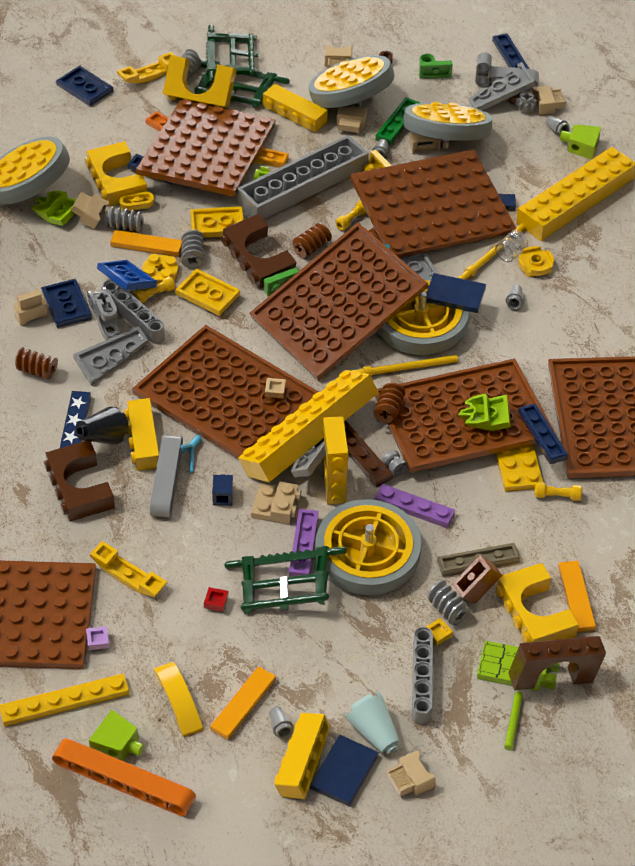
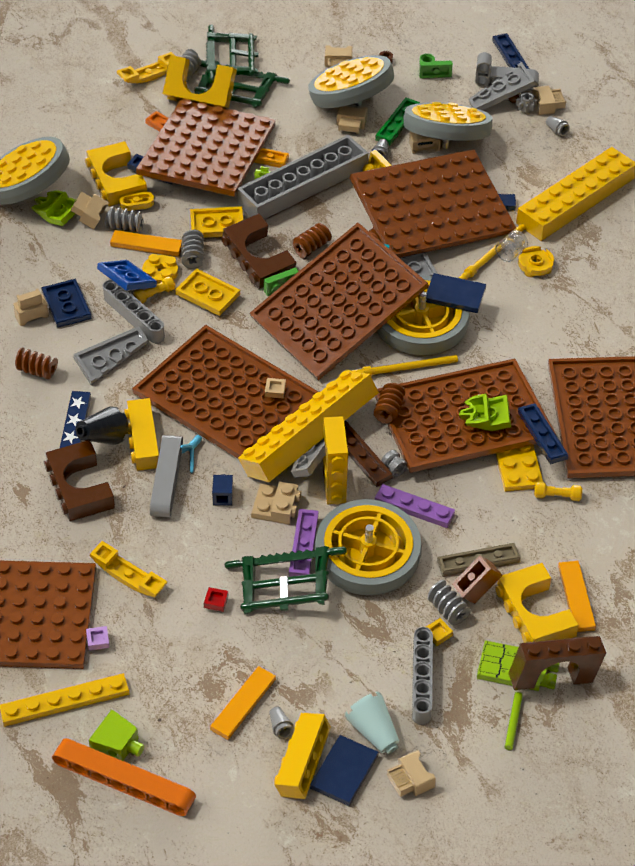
(84, 85): dark blue tile -> none
(105, 311): light grey piece -> none
(179, 698): yellow slope -> none
(295, 108): yellow brick -> none
(343, 222): yellow piece -> none
(515, 297): light grey cone -> none
(582, 140): lime torso -> none

